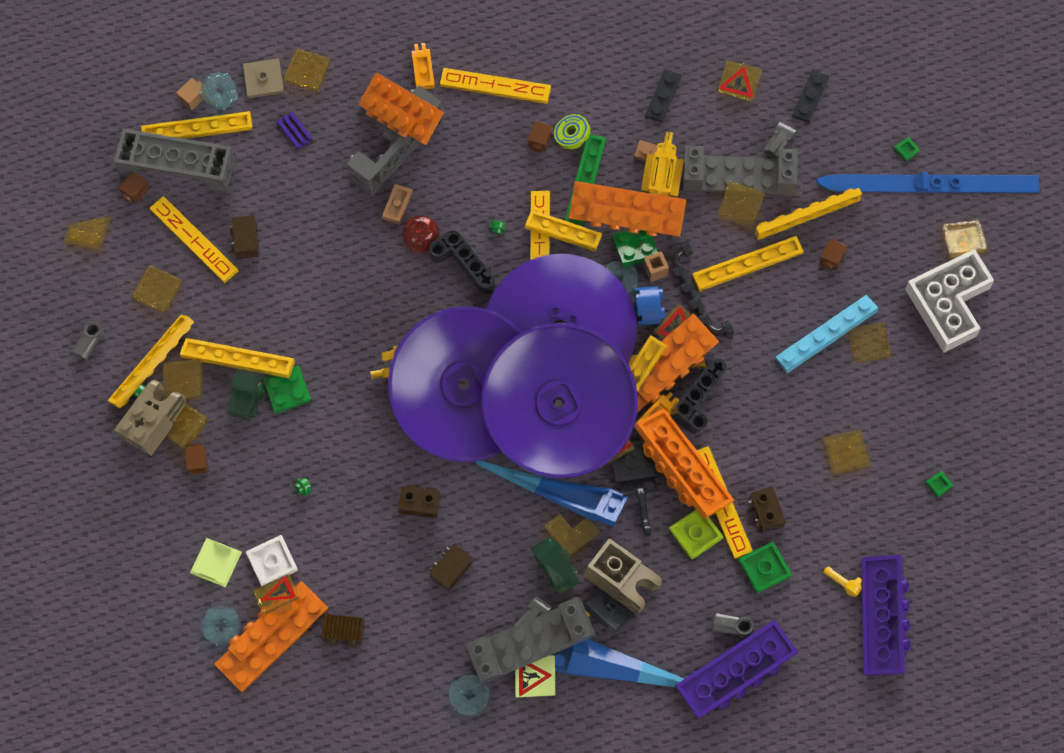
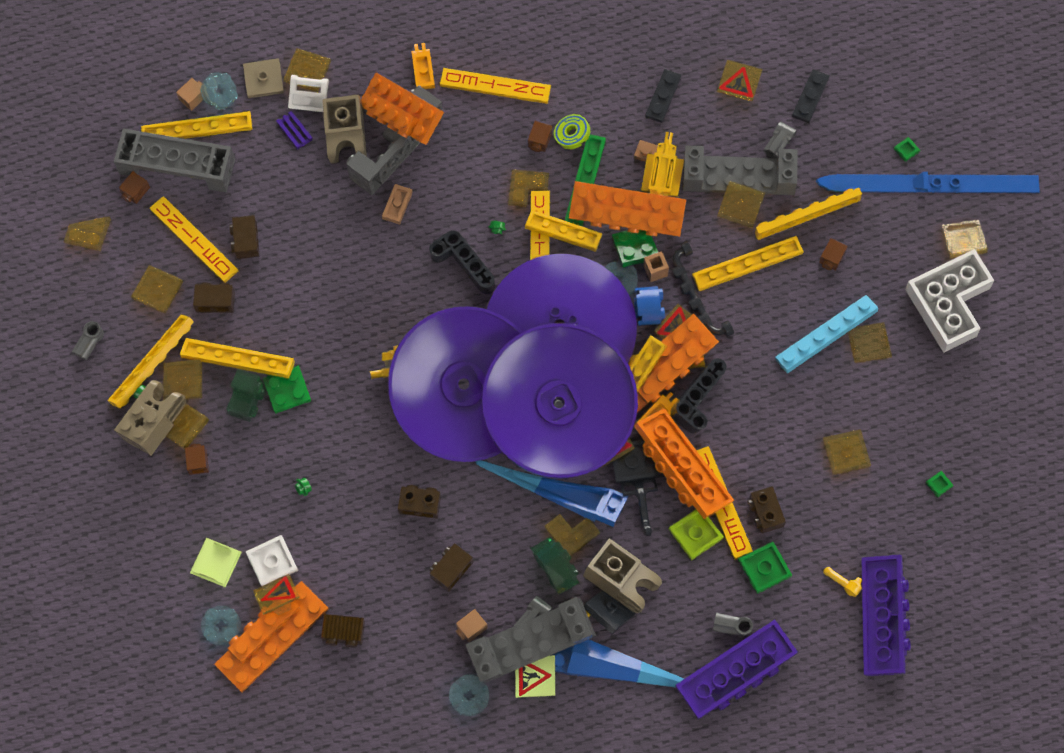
(214, 298): none -> dark brown brick
(305, 99): none -> white plate
(344, 131): none -> dark tan brick
(420, 233): clear red cylinder -> none
(471, 626): none -> medium nougat brick
(522, 182): none -> clear yellow plate

